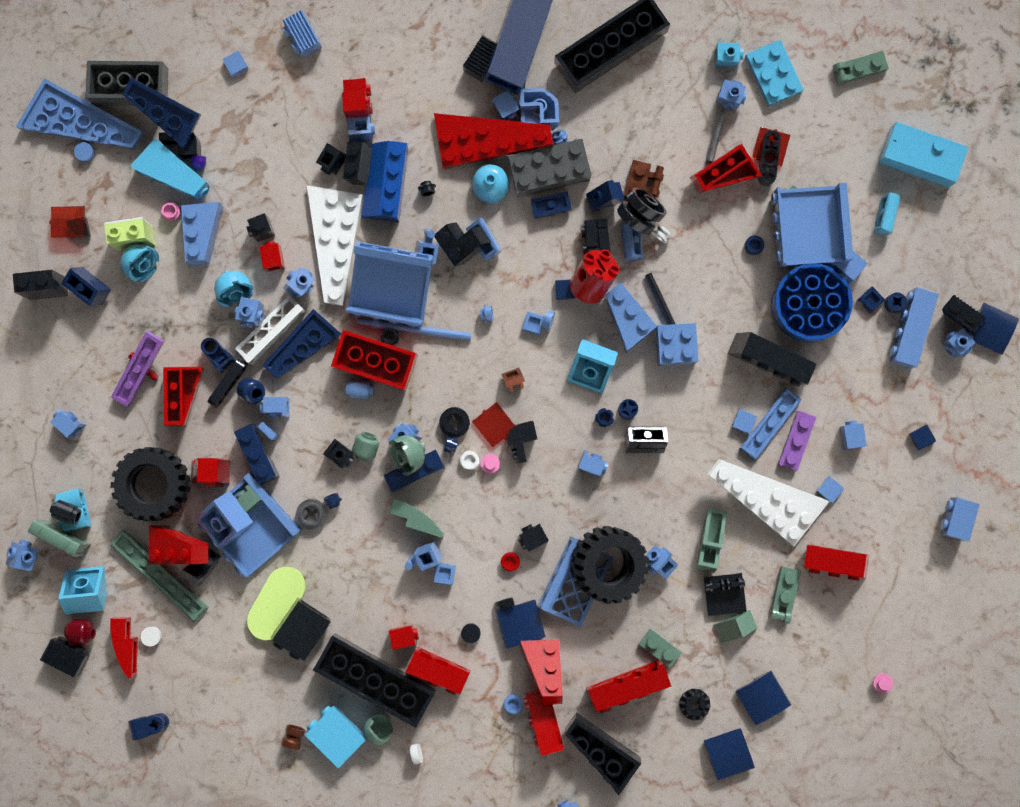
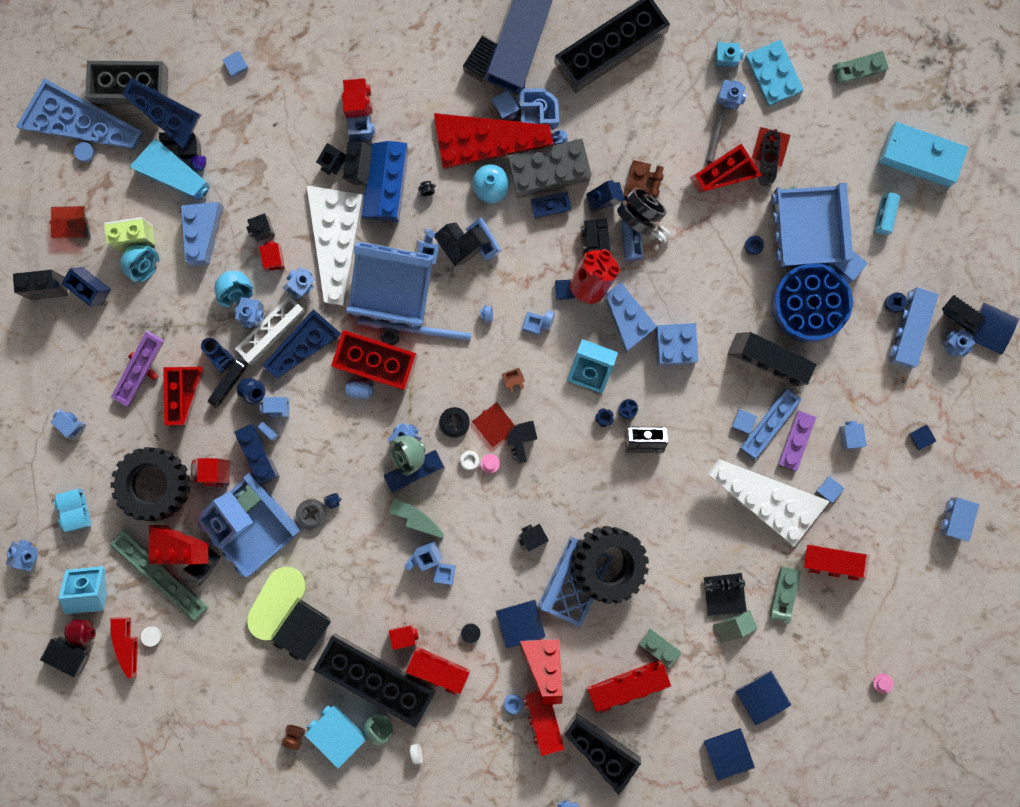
(58, 538): sand green piece -> none
(65, 512): black brick -> none
(146, 726): dark blue piece -> none
(170, 211): bright pink plate -> none
(302, 34): medium blue brick -> none
(332, 450): black brick -> none
(365, 446): sand green head -> none
(450, 445): dark blue plate -> none
(504, 603): black tile -> none
(510, 561): red tile -> none
(592, 464): medium blue brick -> none
(659, 298): black bar -> none
(661, 562): medium blue brick -> none
(685, 705): black gear -> none
(711, 540): sand green slope -> none
(871, 299): dark blue tile -> none

